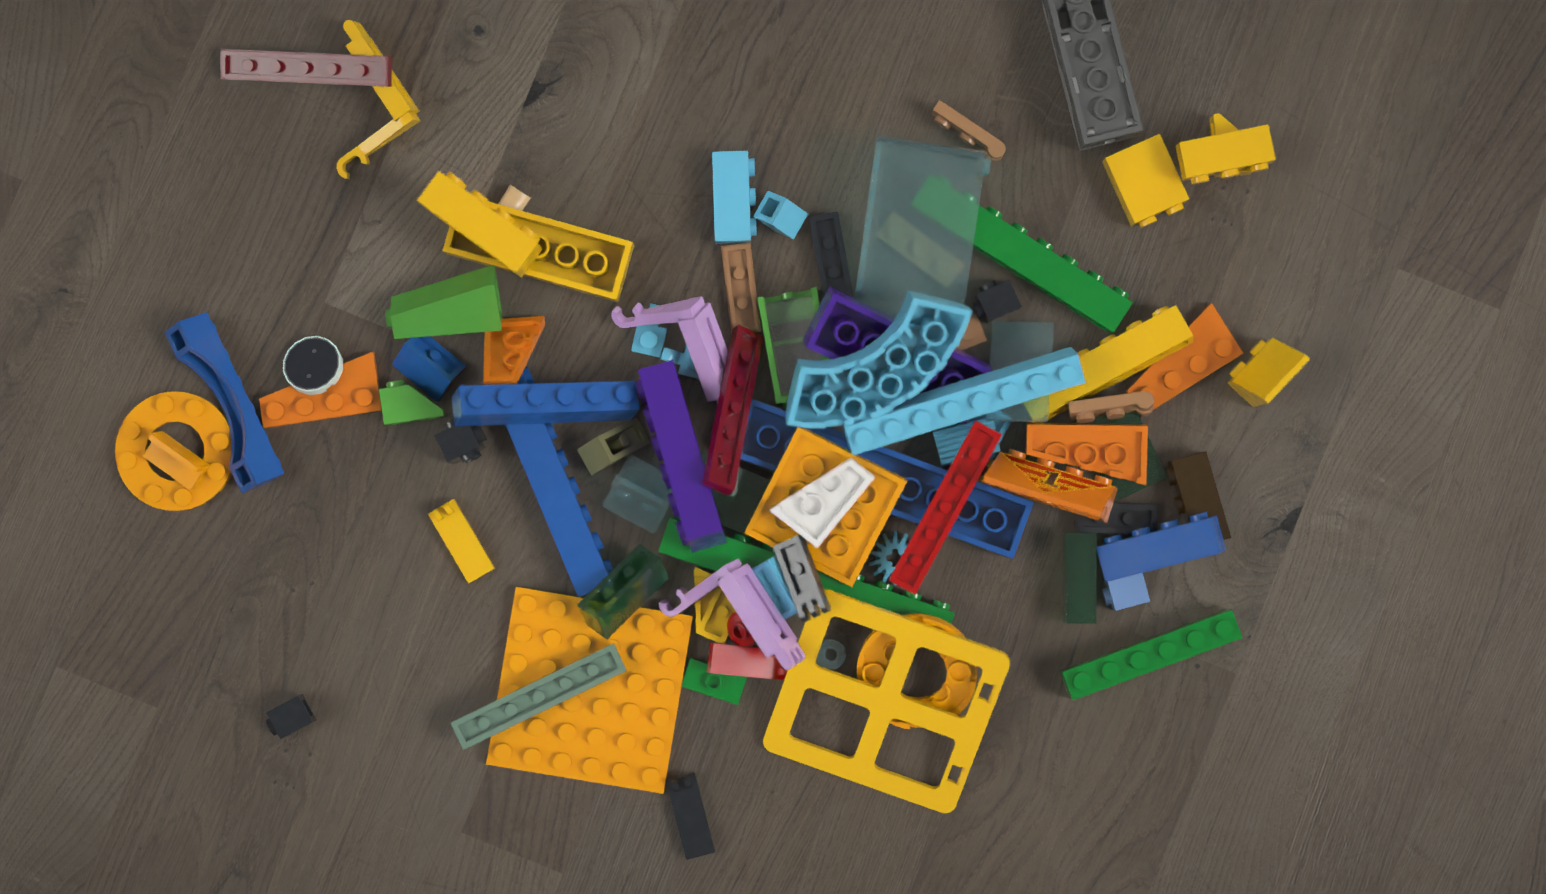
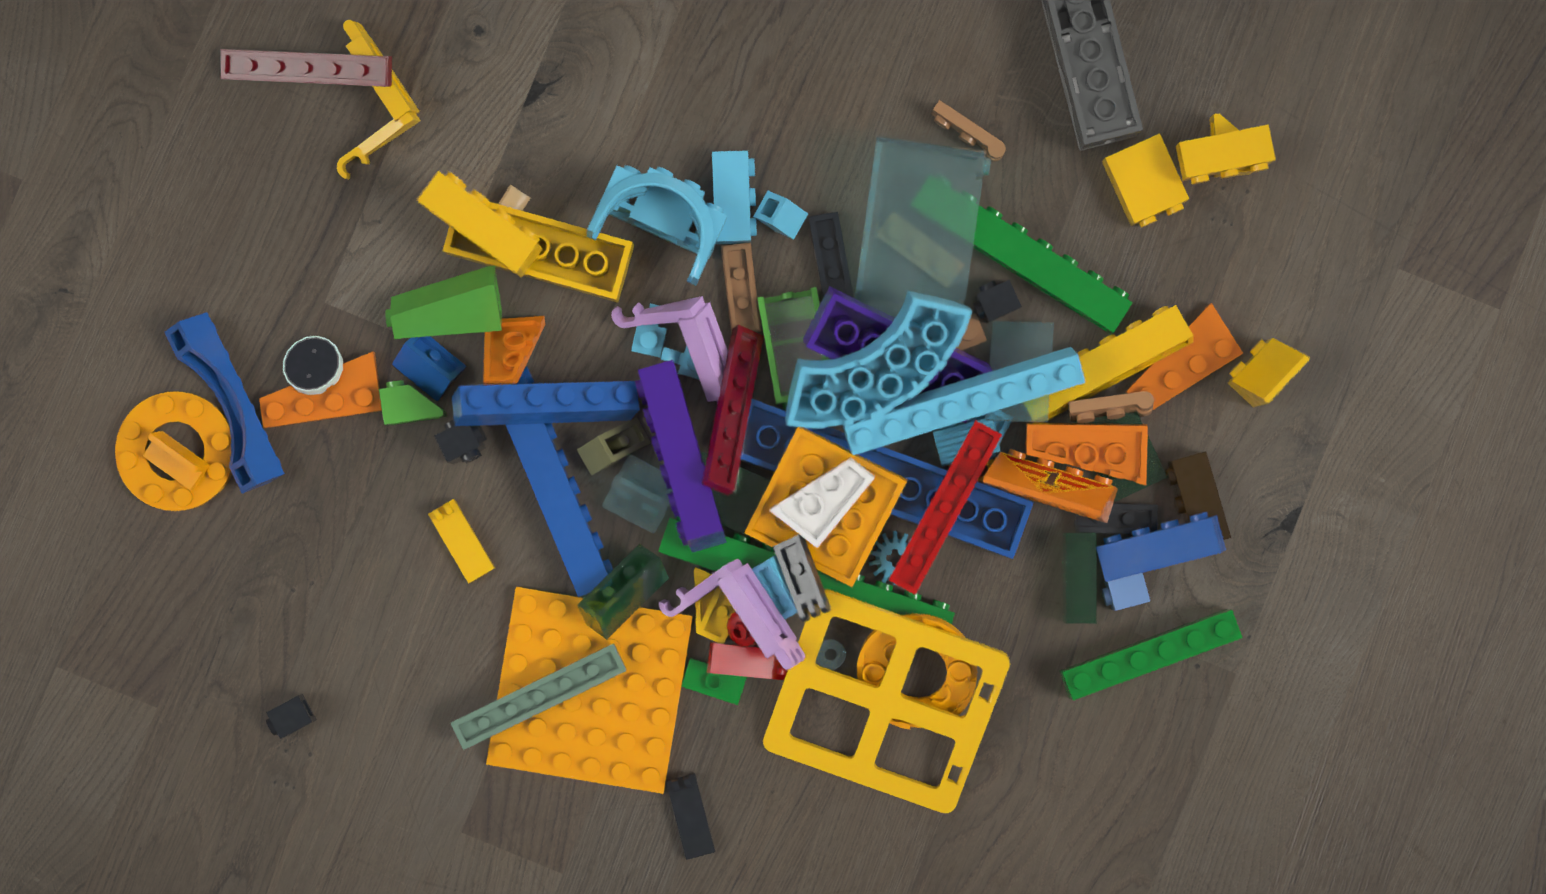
(663, 209): none -> medium azure piece

